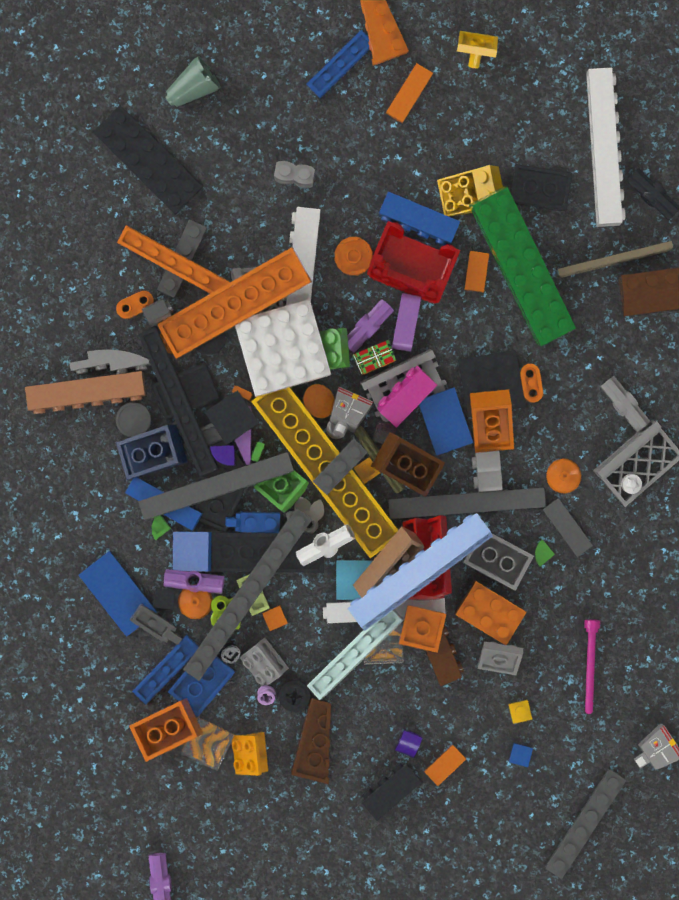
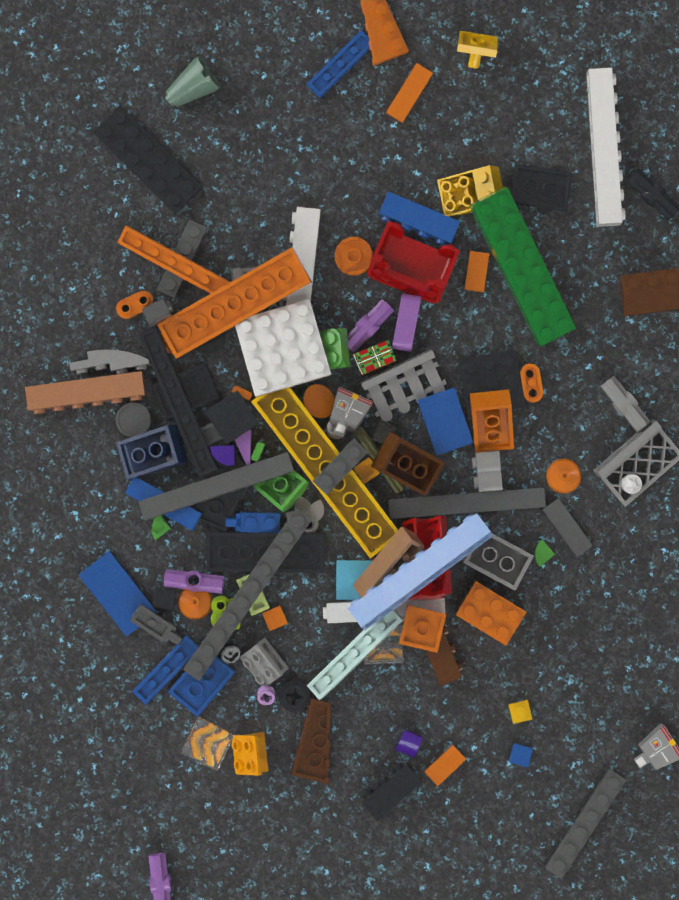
(166, 729): orange brick -> none
(192, 551): tile -> none
(300, 175): light grey brick -> none
(325, 545): white piece -> none
(406, 396): dark pink brick -> none
(500, 658): light grey plate -> none
(592, 628): dark pink piece -> none
(614, 259): dark tan tile -> none

